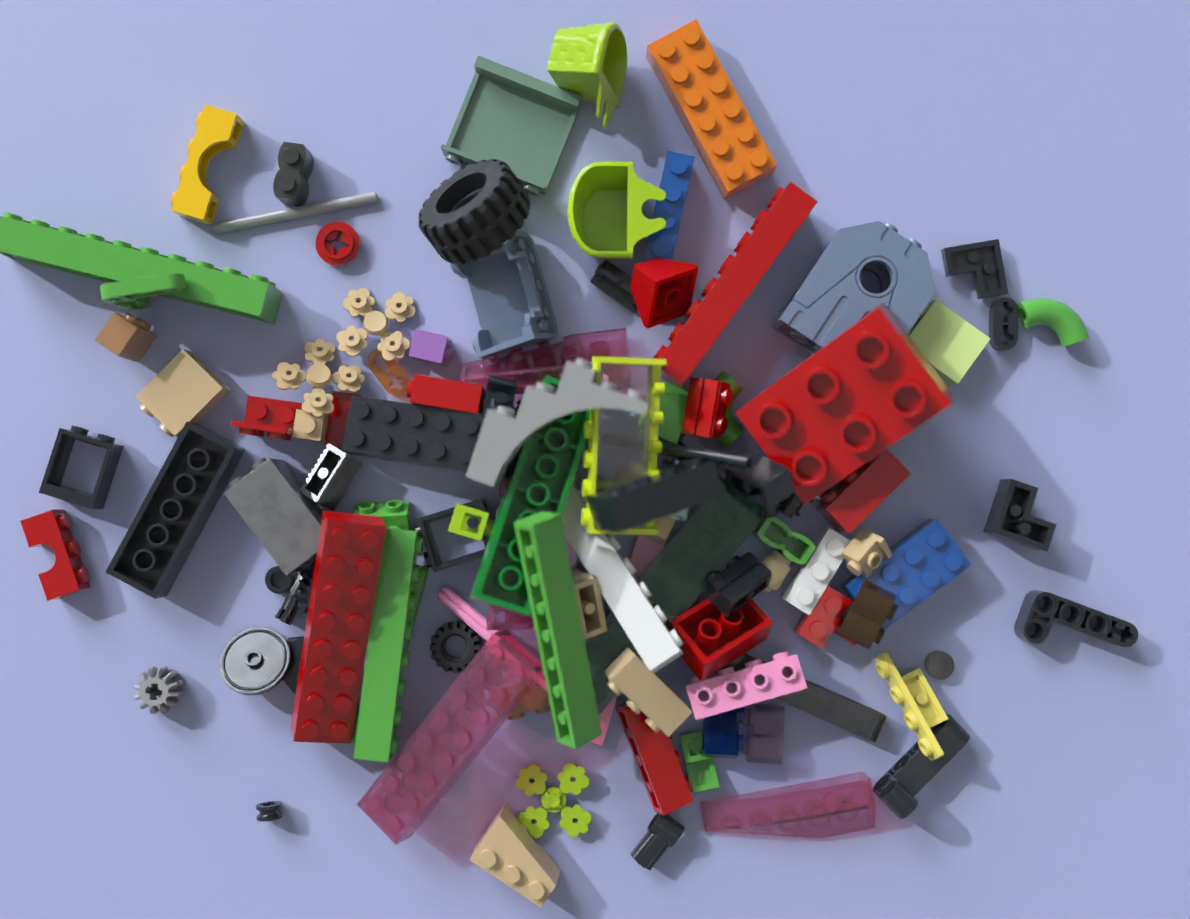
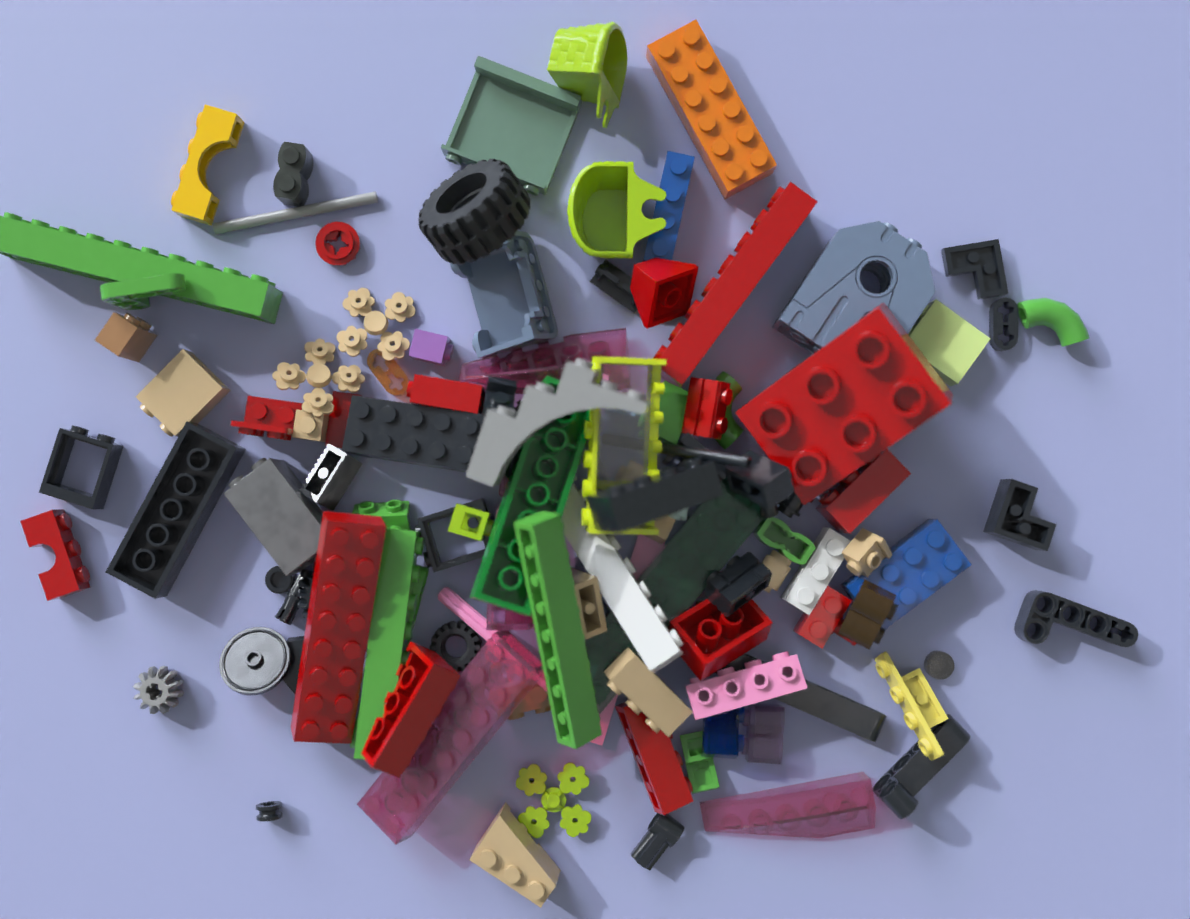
(409, 710): none -> red wedge

